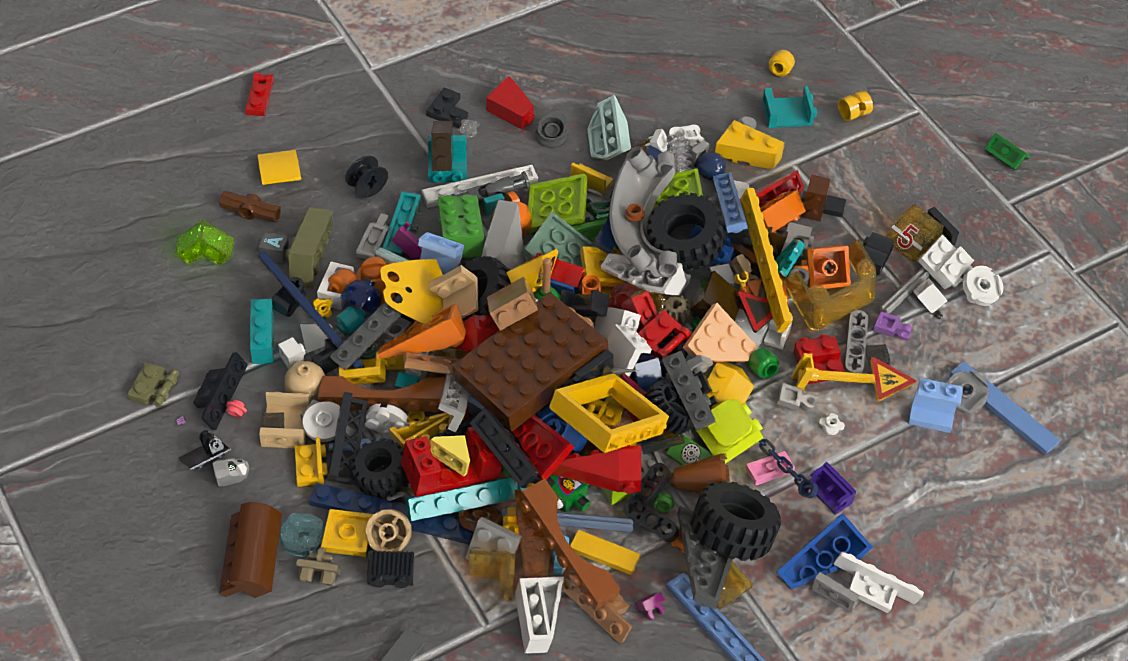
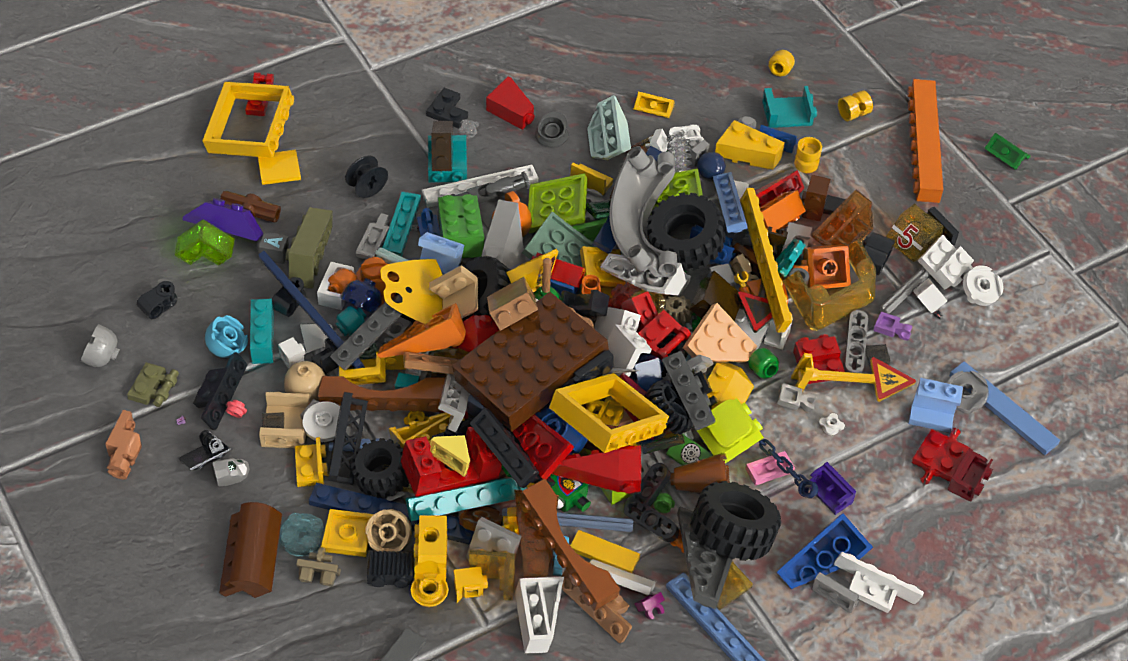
(101, 347): none -> light grey cylinder
(123, 446): none -> nougat plate
(155, 301): none -> black piece
(225, 337): none -> medium azure cylinder
(228, 218): none -> dark purple wedge
(248, 91): none -> yellow window
(326, 303): yellow plate -> none
(383, 418): white plate -> none
(407, 242): magenta hinge -> none
(428, 223): none -> blue hinge
(430, 561): none -> yellow brick
(469, 582): none -> yellow window
(490, 203): teal tile -> none
(627, 579): none -> white tile
(634, 213): dark orange plate -> none
(654, 104): none -> yellow slope
(789, 139): none -> blue hinge
(808, 154): none -> yellow wheel
(847, 223): none -> clear orange wedge
(925, 141): none -> orange brick
(940, 455): none -> red plate
(970, 475): none -> dark red hinge

